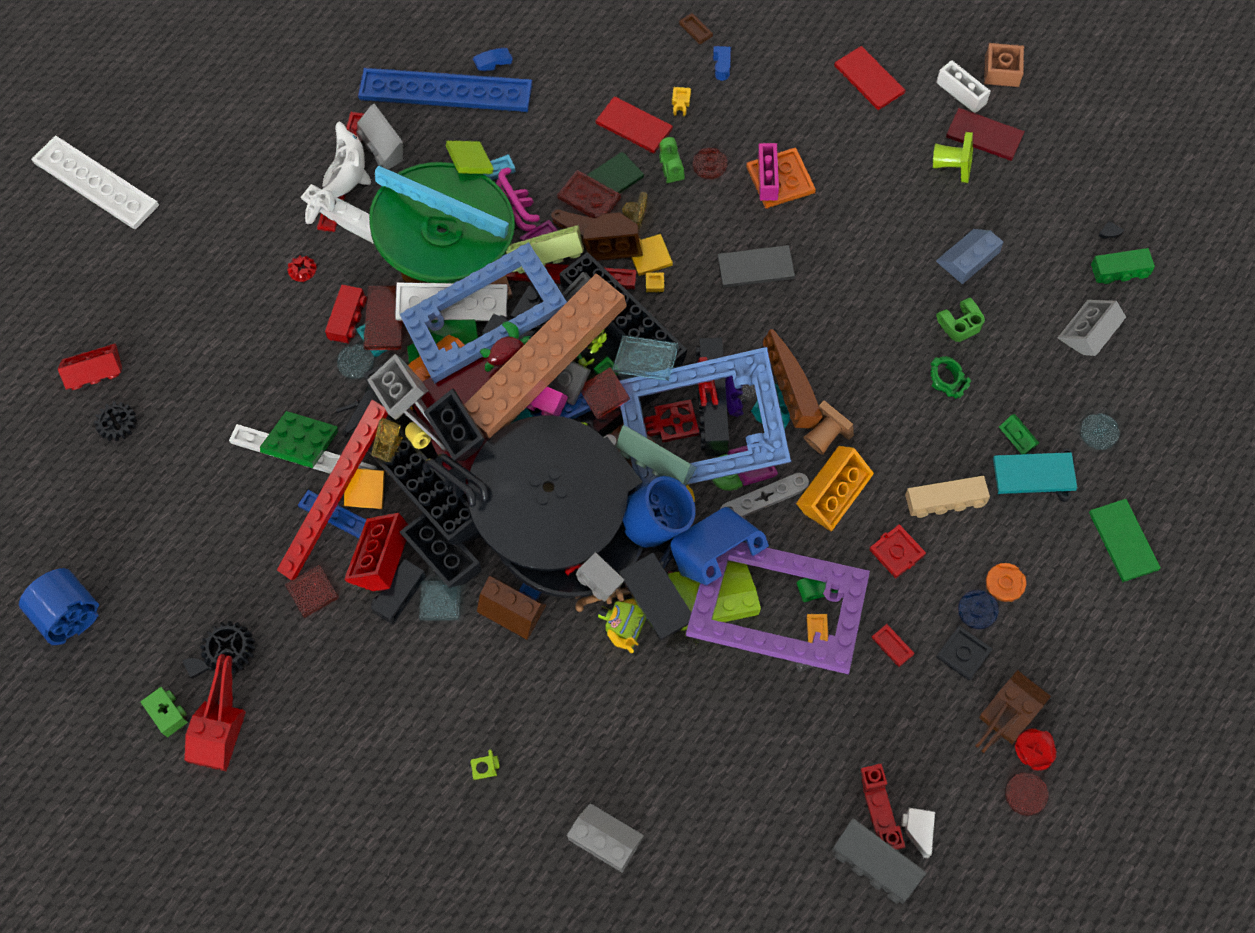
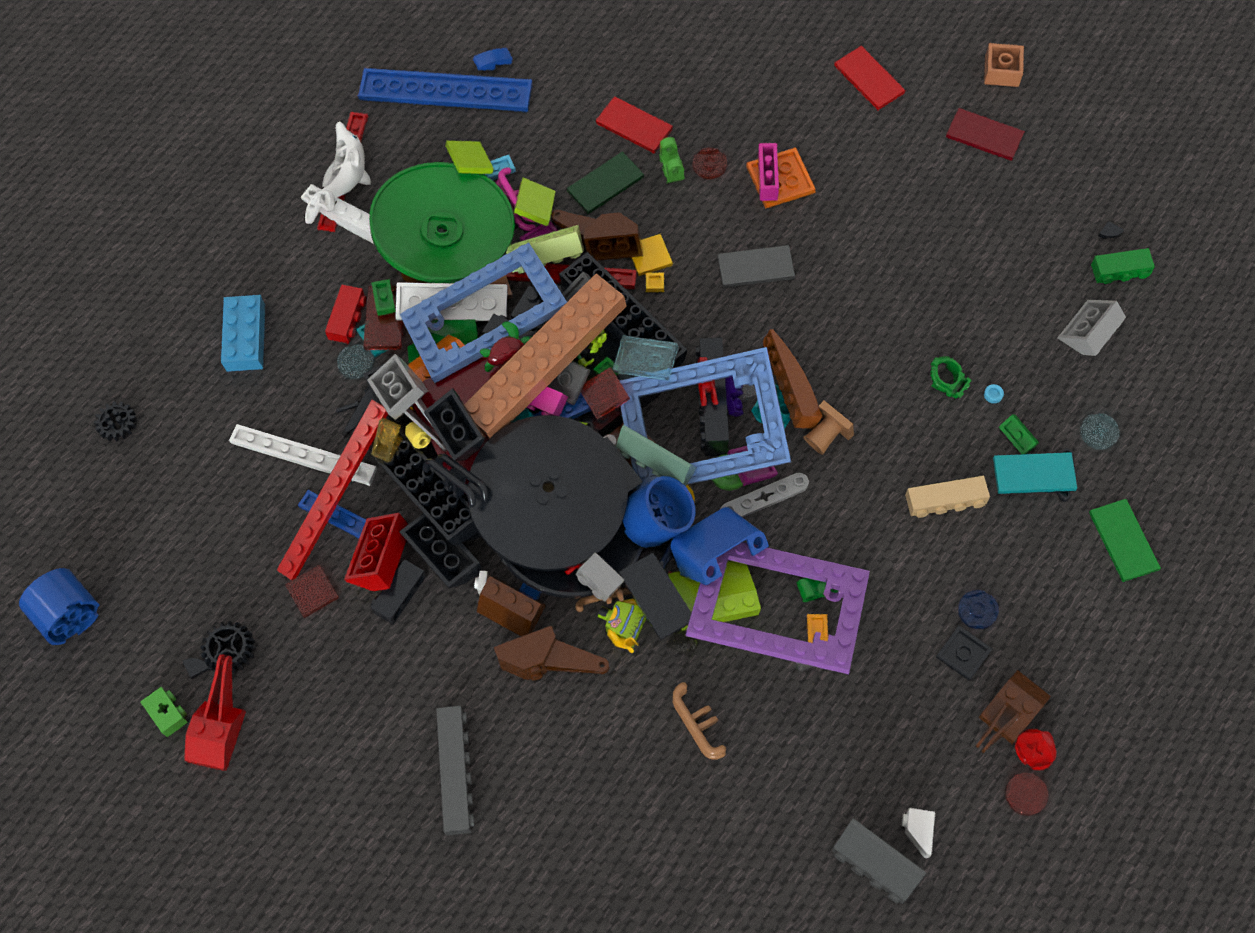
(90, 367): red slope -> none
(95, 182): white plate -> none
(243, 333): none -> dark azure brick
(299, 439): green plate -> none
(304, 274): red gear -> none
(366, 489): light orange tile -> none
(380, 138): light grey slope -> none
(383, 297): none -> green plate
(439, 601): clear light blue tile -> none
(441, 202): medium azure plate -> none
(453, 770): none -> dark grey brick
(481, 580): none -> white plate
(493, 764): lime bracket -> none
(534, 201): none -> lime tile
(541, 652): none -> reddish brown slope
(588, 195): clear red tile -> none
(605, 837): light grey slope -> none
(636, 210): clear yellow tile -> none
(658, 424): red piece -> none
(681, 99): yellow plate -> none
(694, 729): none -> medium nougat piece
(696, 28): reddish brown tile -> none
(722, 67): blue leg -> none
(835, 487): light orange slope -> none
(879, 806): red slope -> none
(893, 645): red tile -> none
(897, 551): red plate -> none
(955, 156): lime plant -> none
(963, 86): white brick -> none
(964, 324): bright green piece -> none
(970, 254): sand blue slope -> none
(993, 393): none -> medium azure tile
(1005, 582): orange tile -> none

